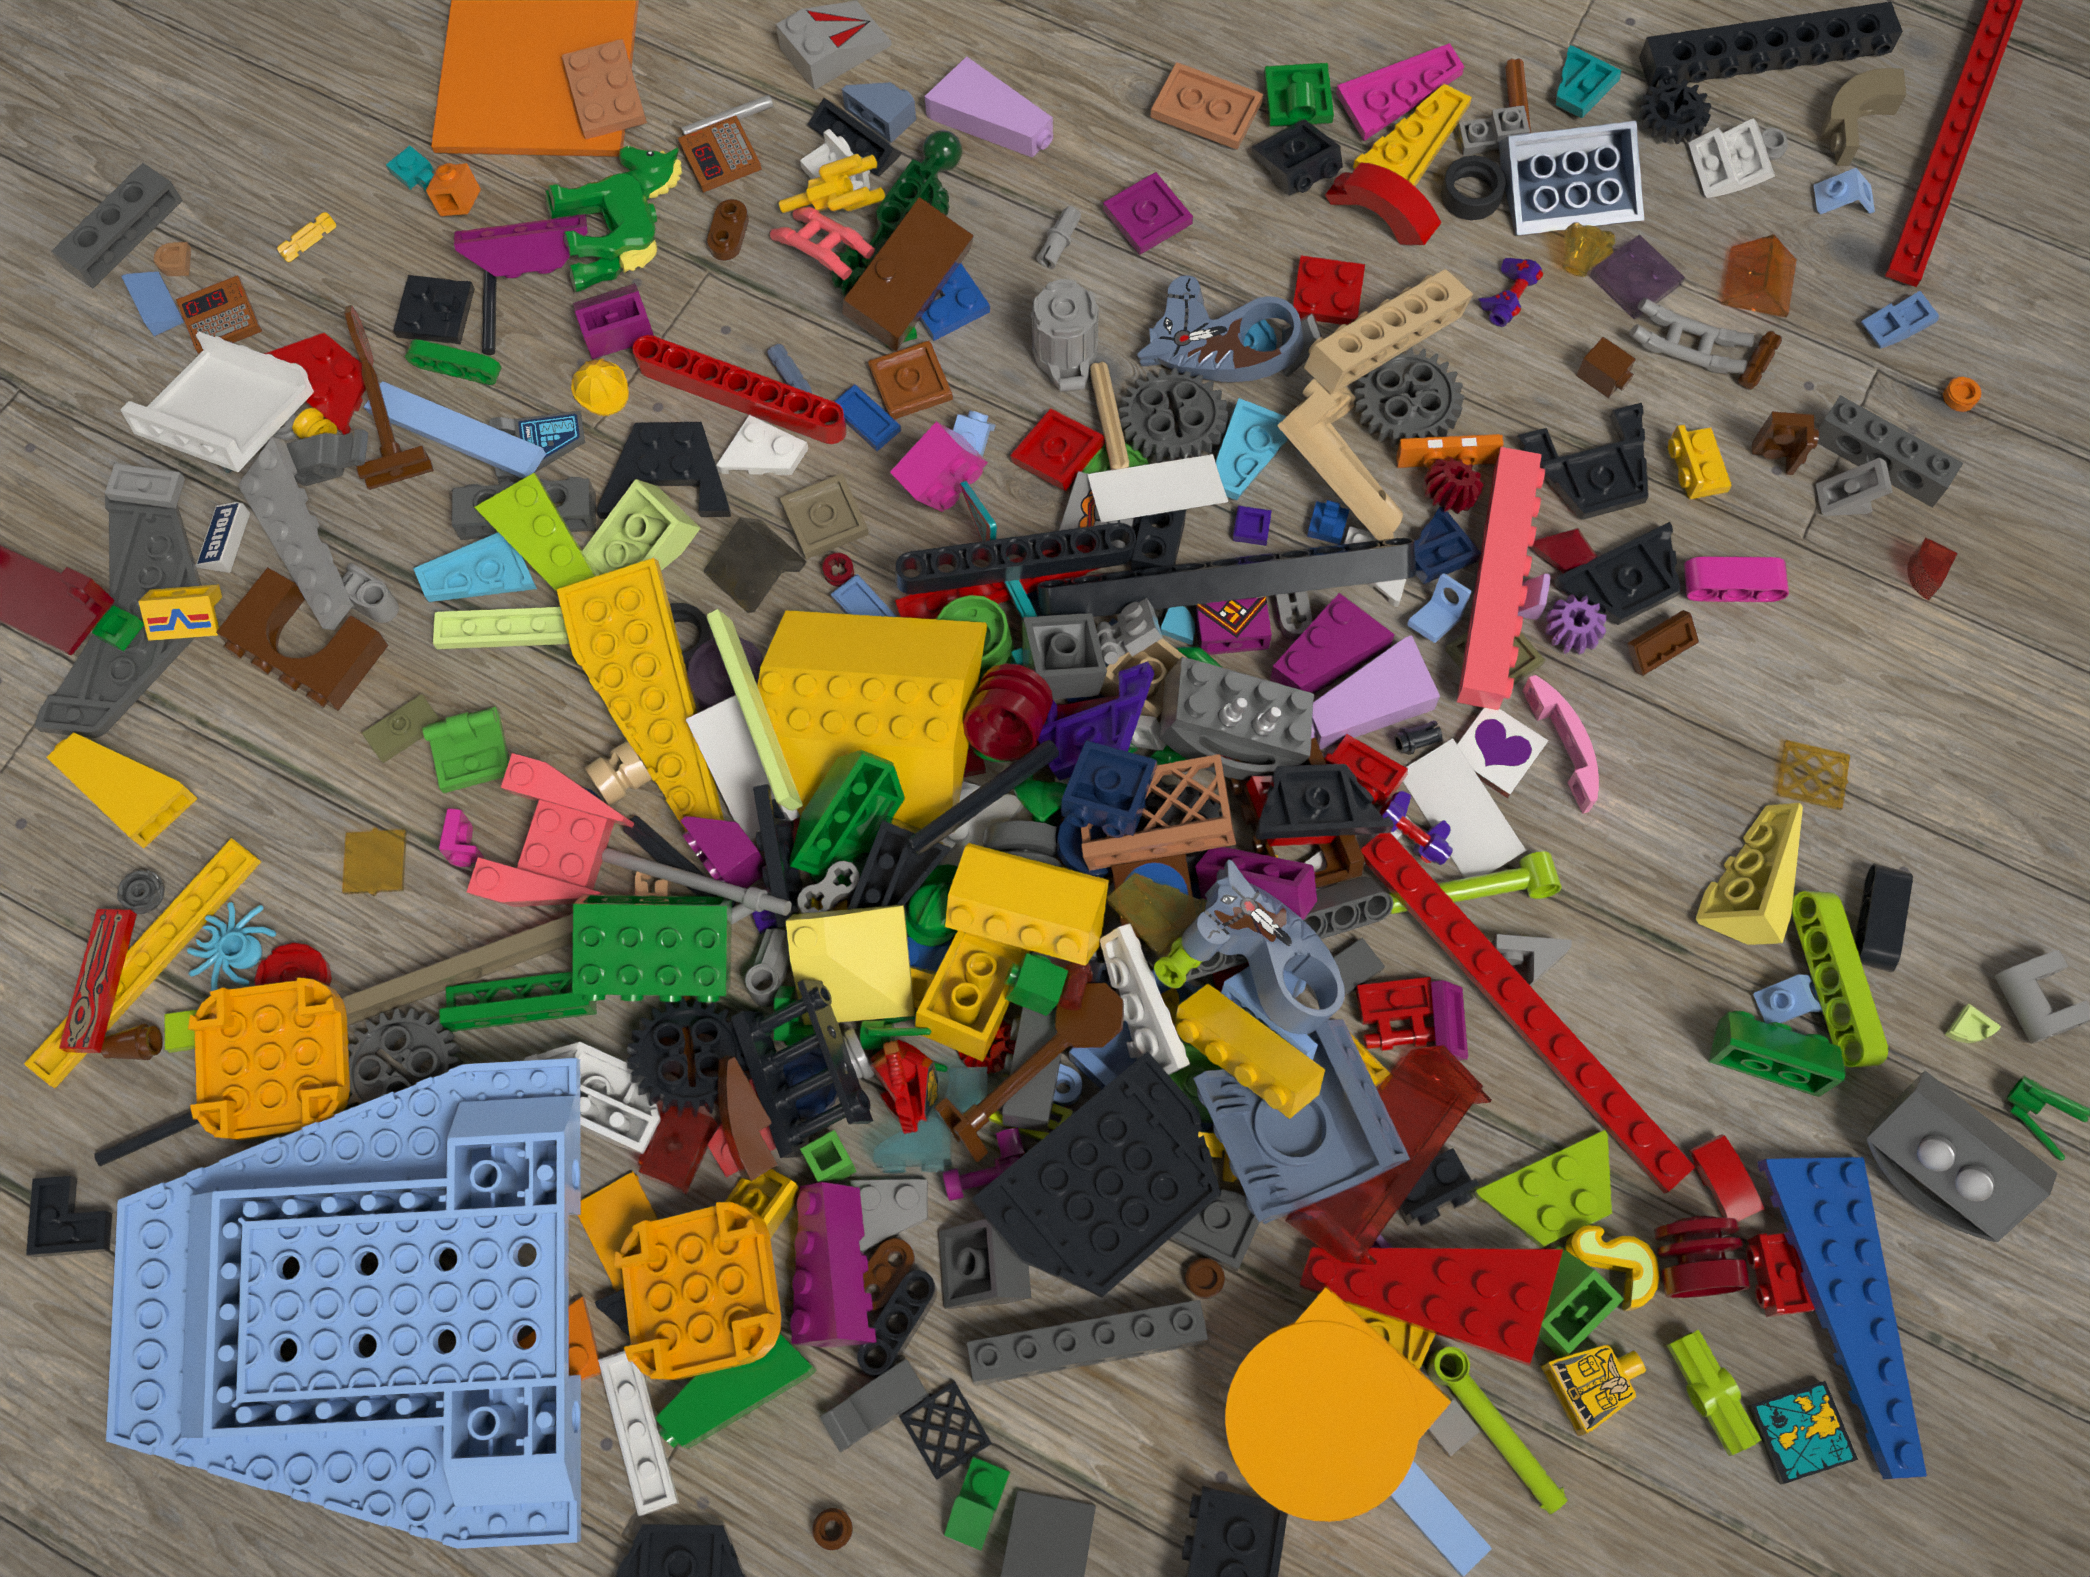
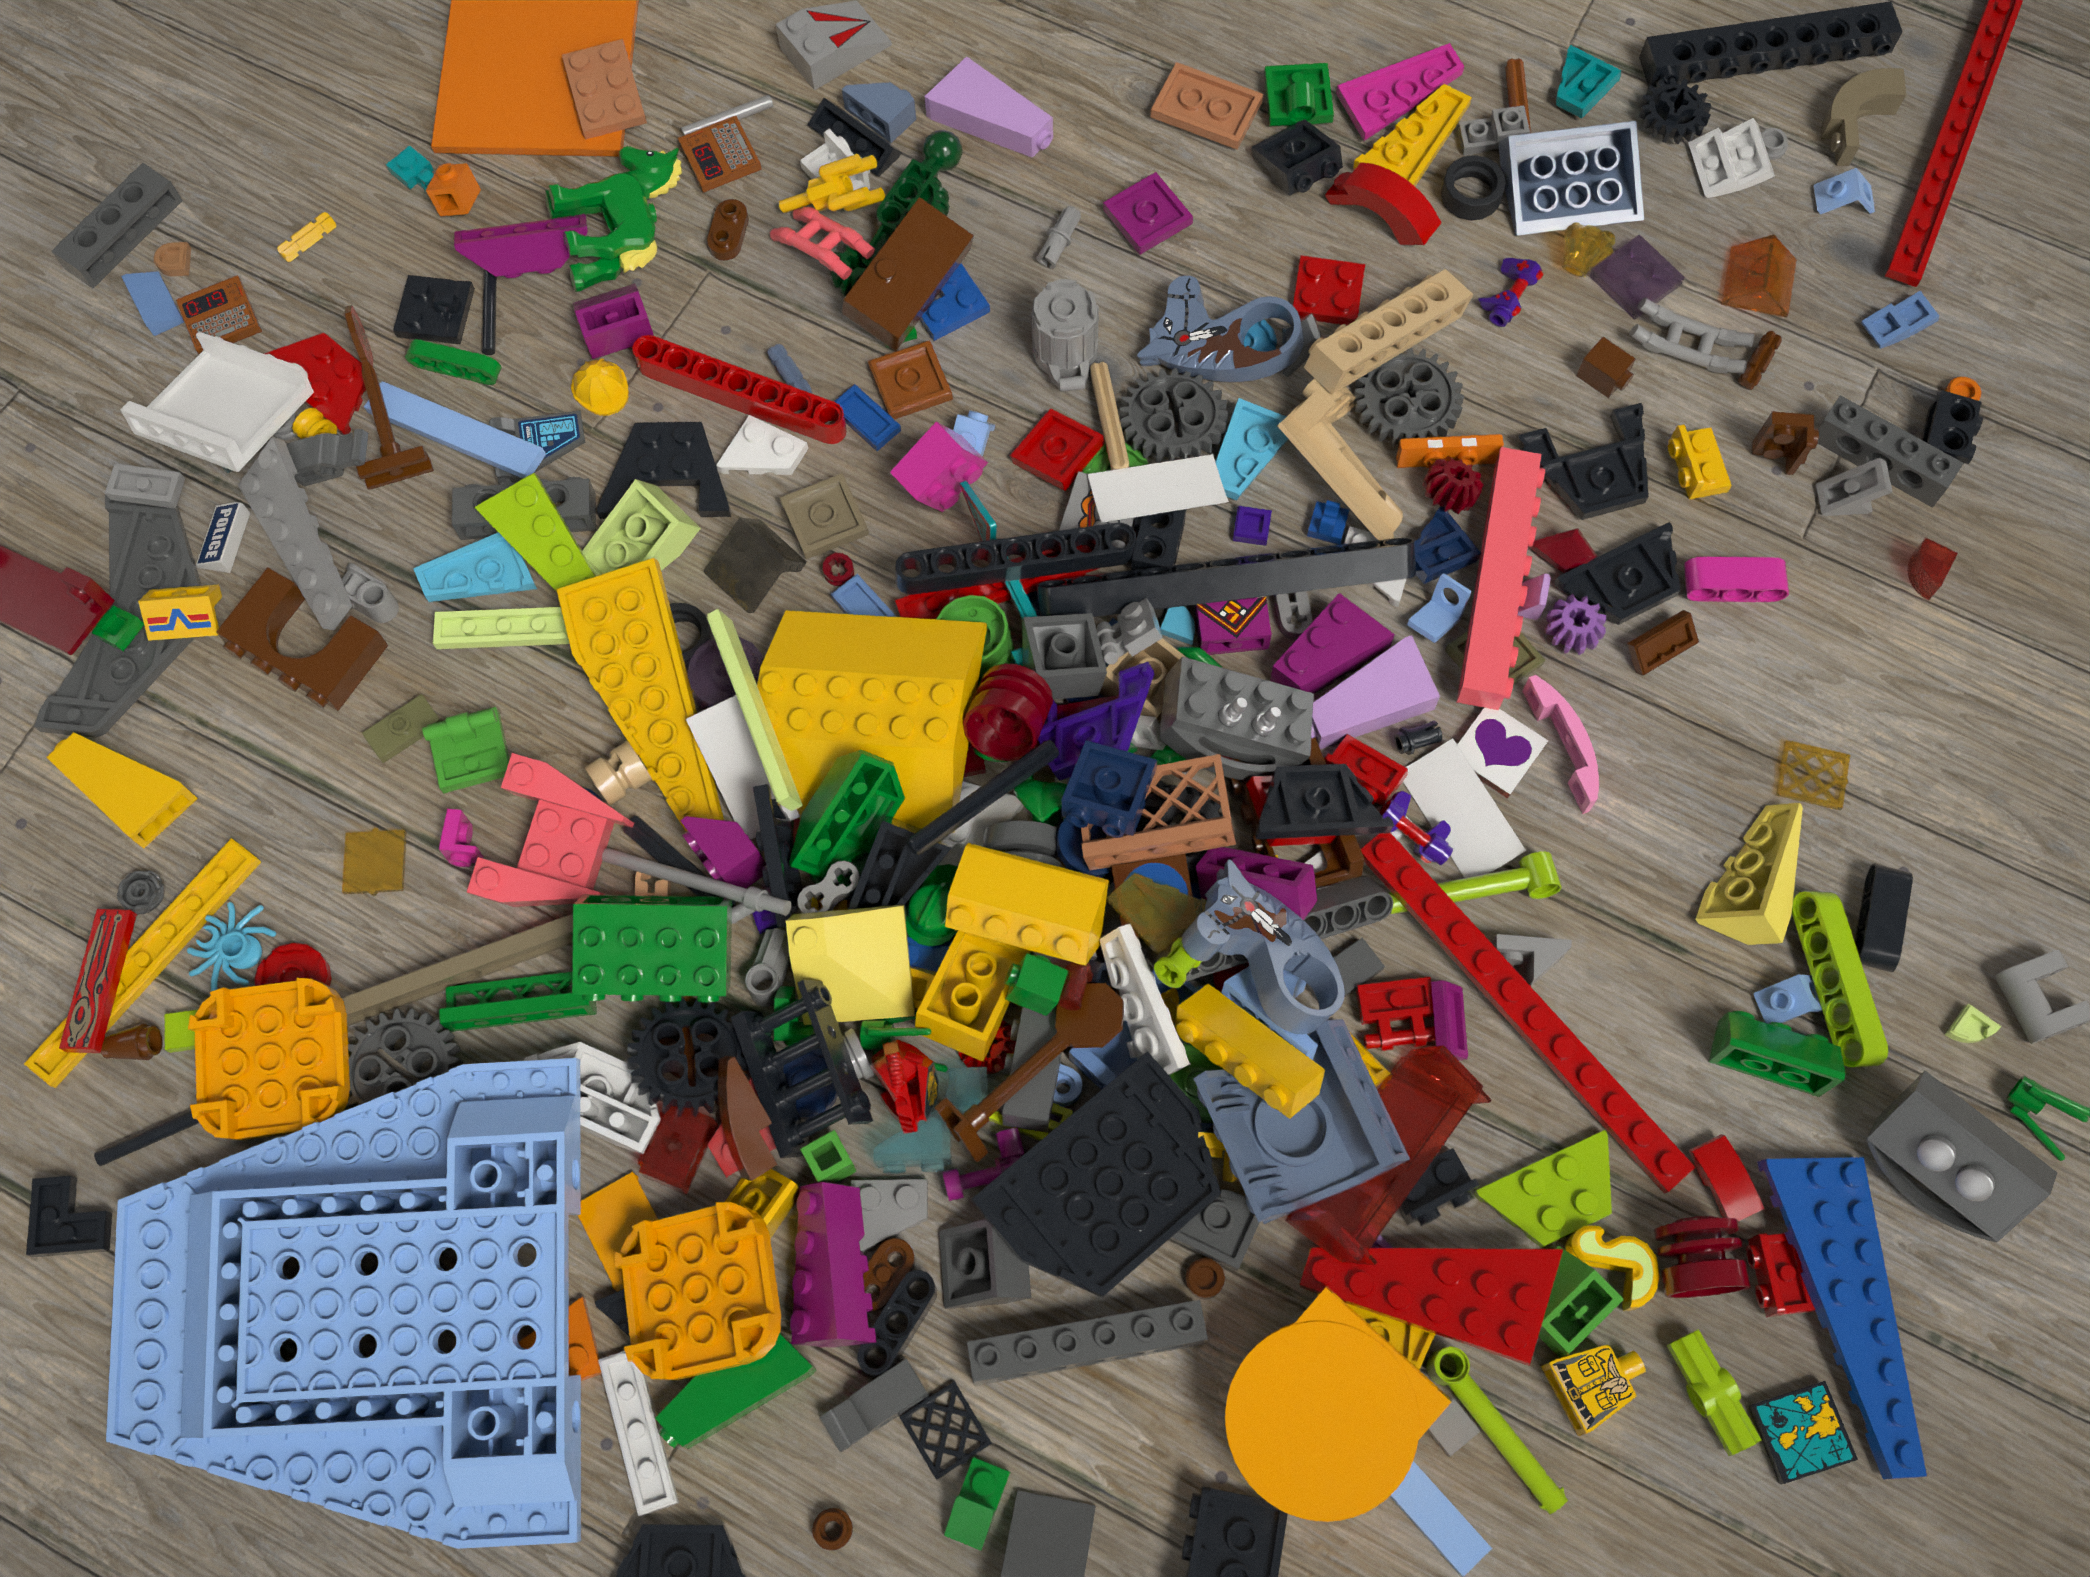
(1943, 429): none -> black brick

